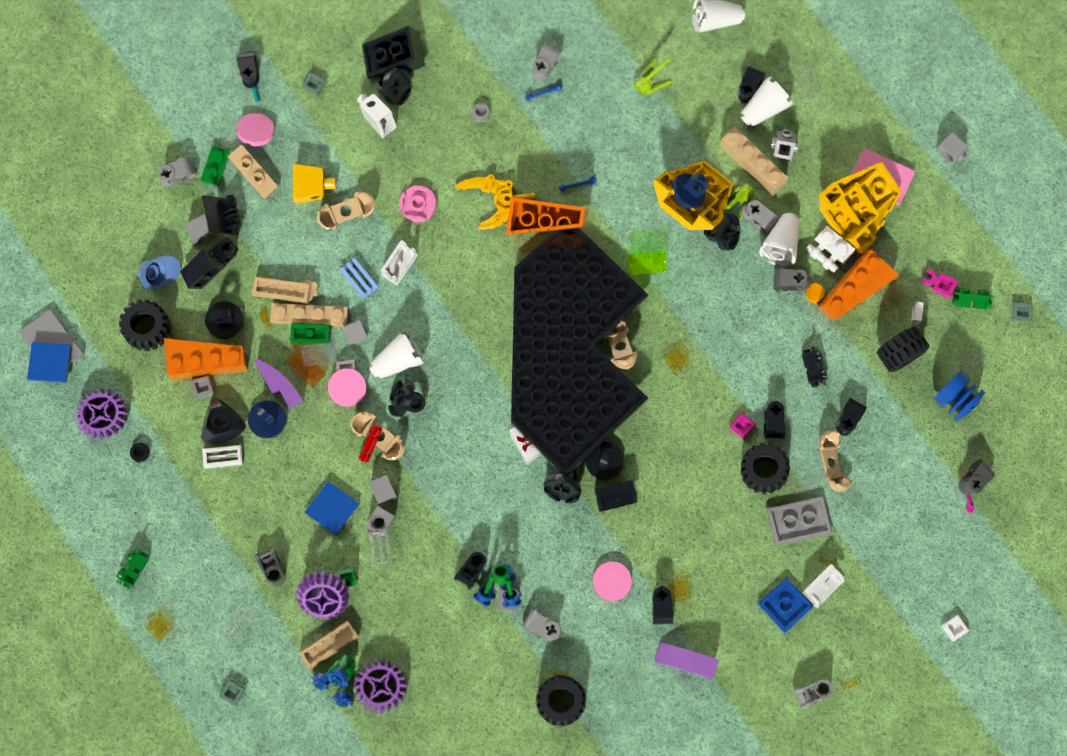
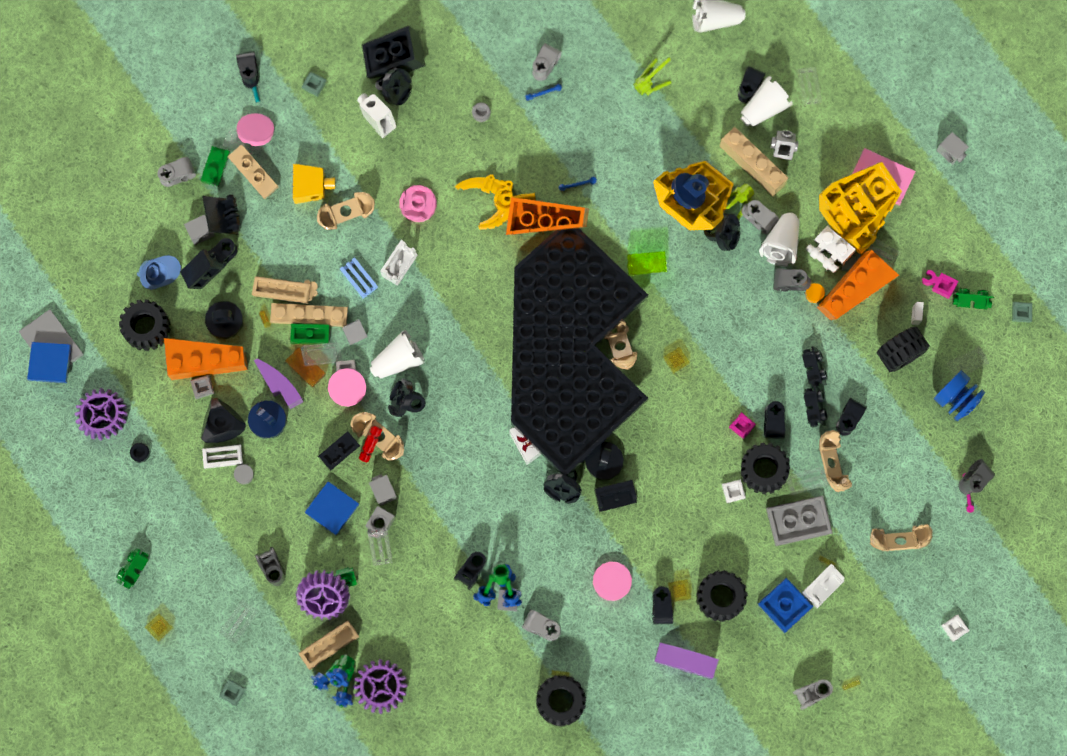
(243, 474): none -> light grey tile
(338, 450): none -> black hinge
(728, 580): none -> black tyre
(733, 491): none -> white tile
(815, 399): none -> black hinge
(917, 539): none -> tan piece

